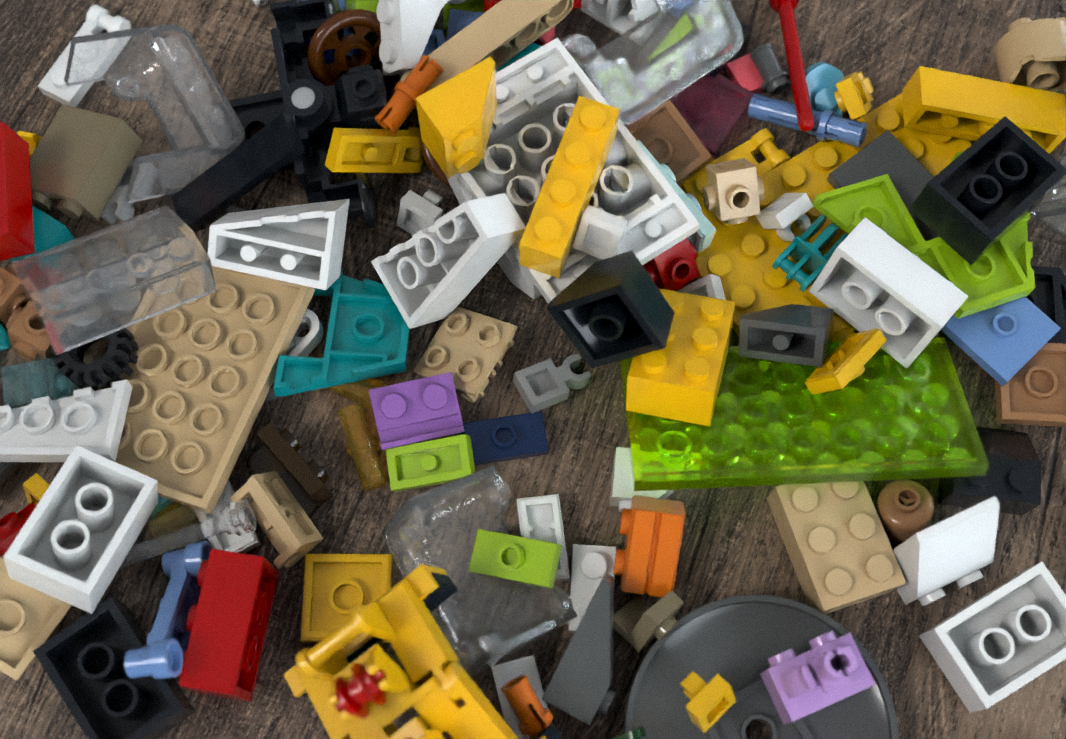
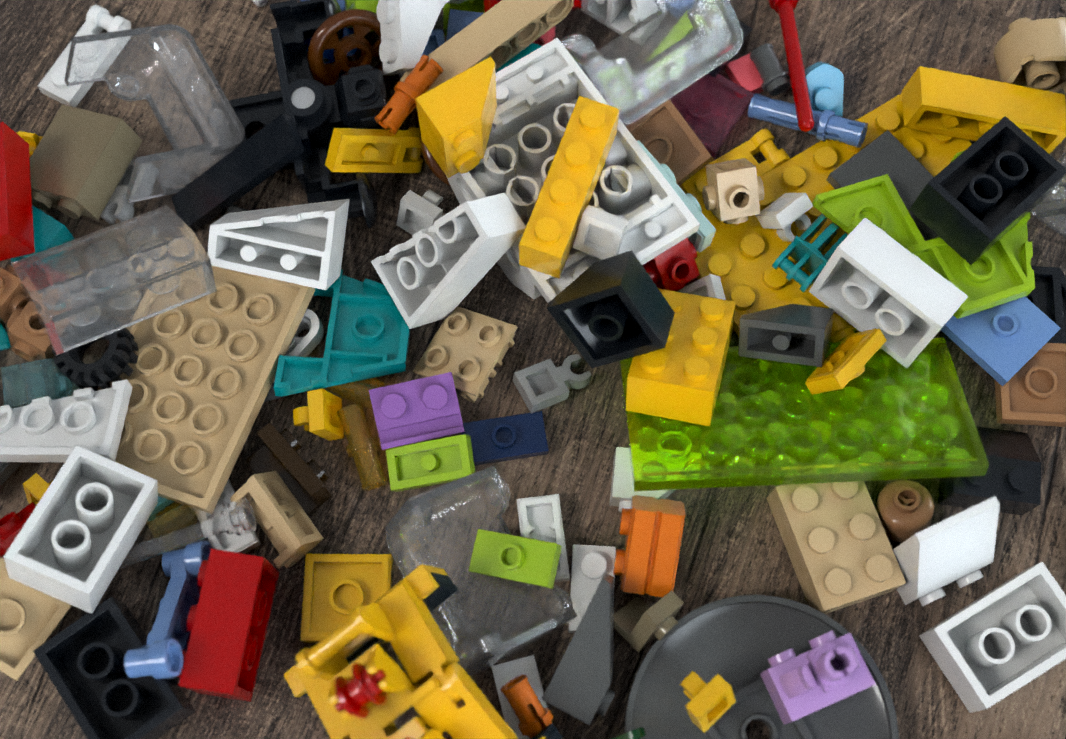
(320, 415): none -> yellow tile
(854, 94): yellow plate -> none

